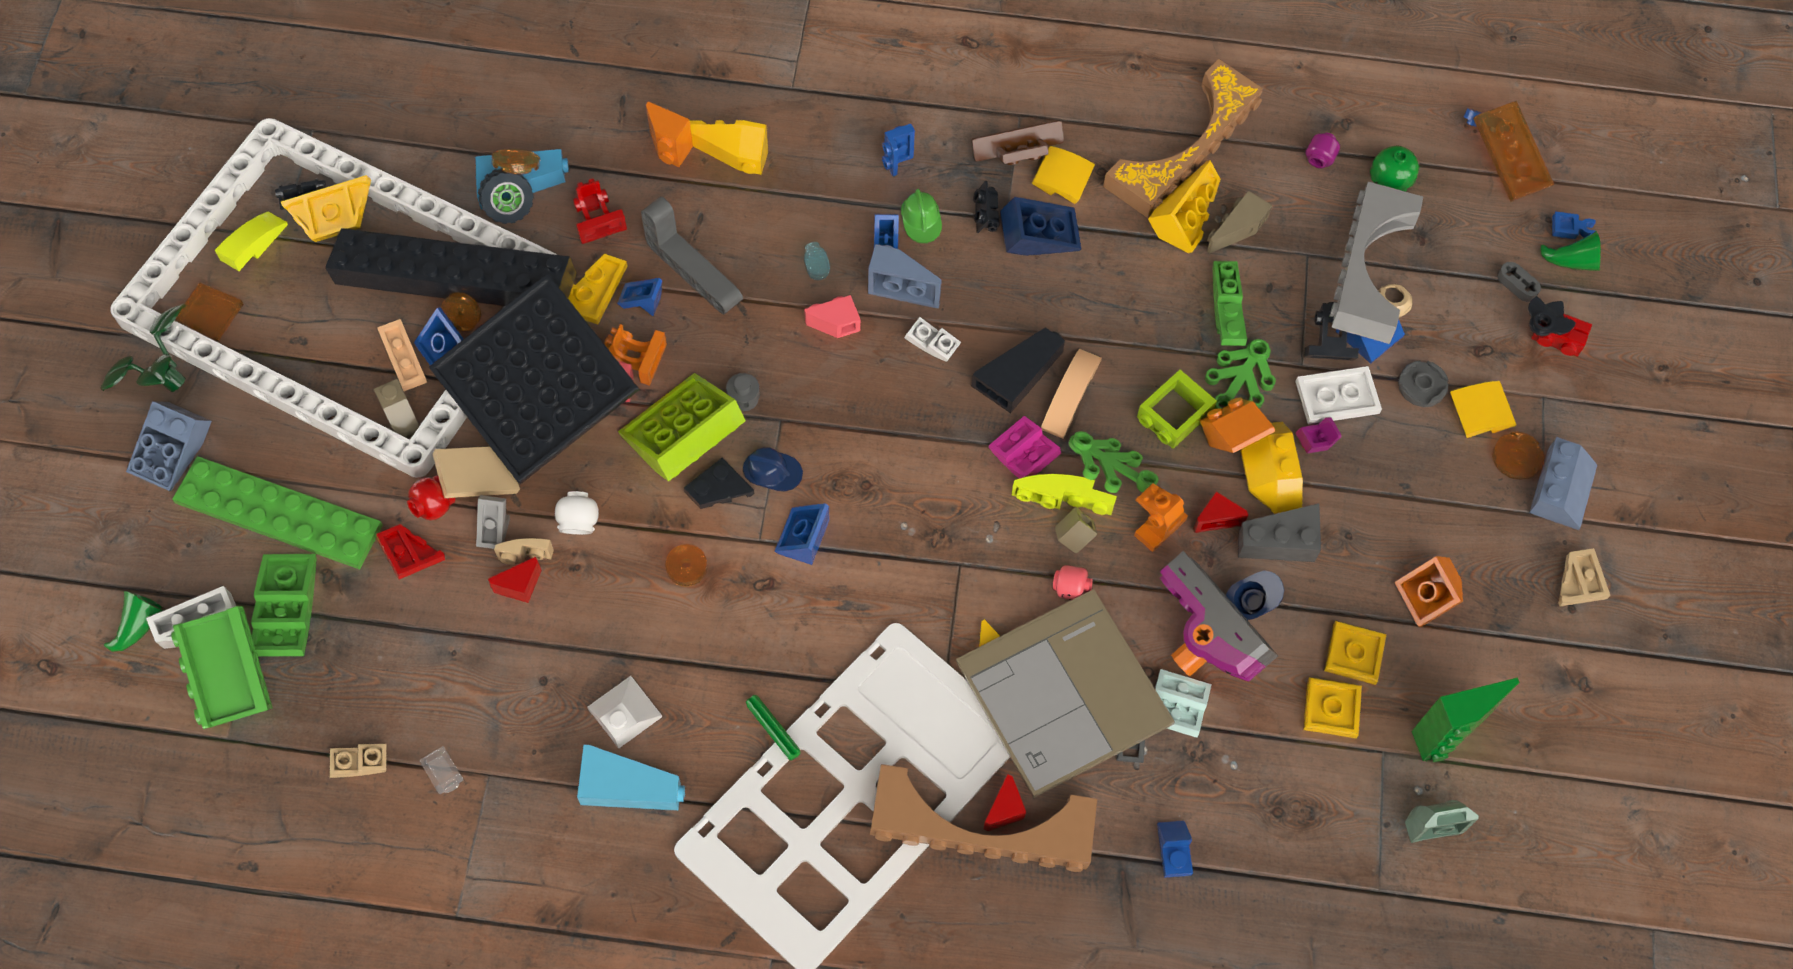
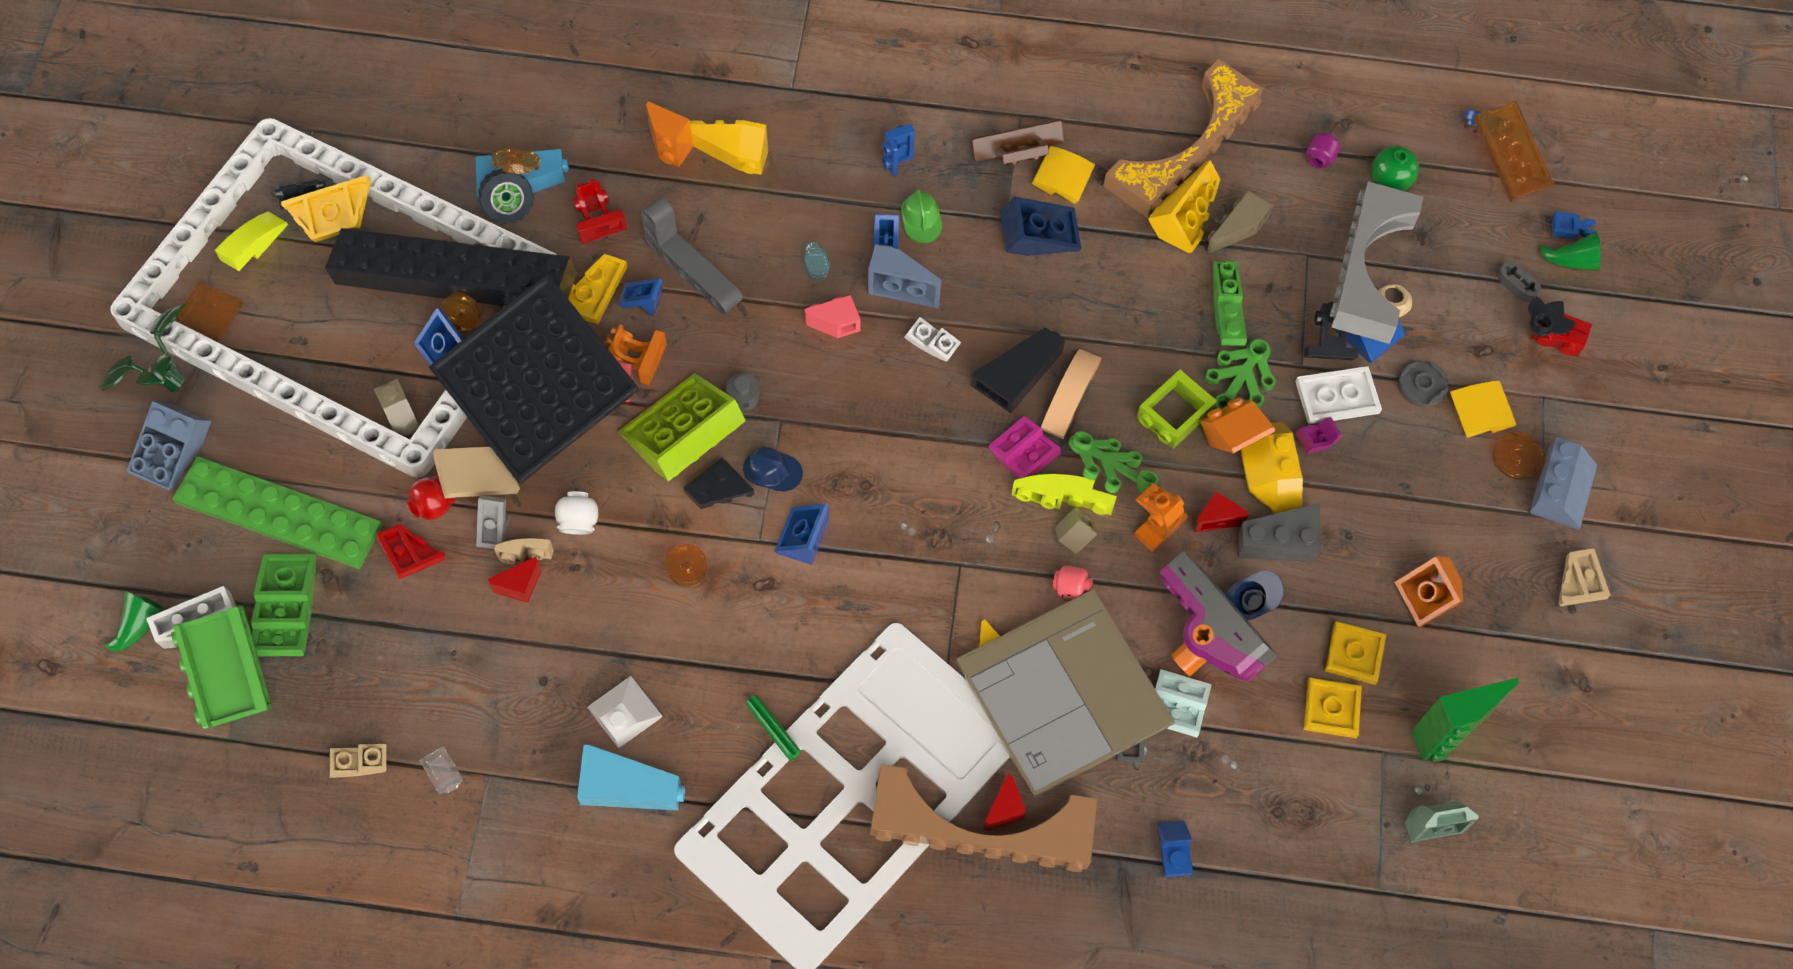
(402, 355): light nougat plate -> none
(985, 200): black hinge -> none

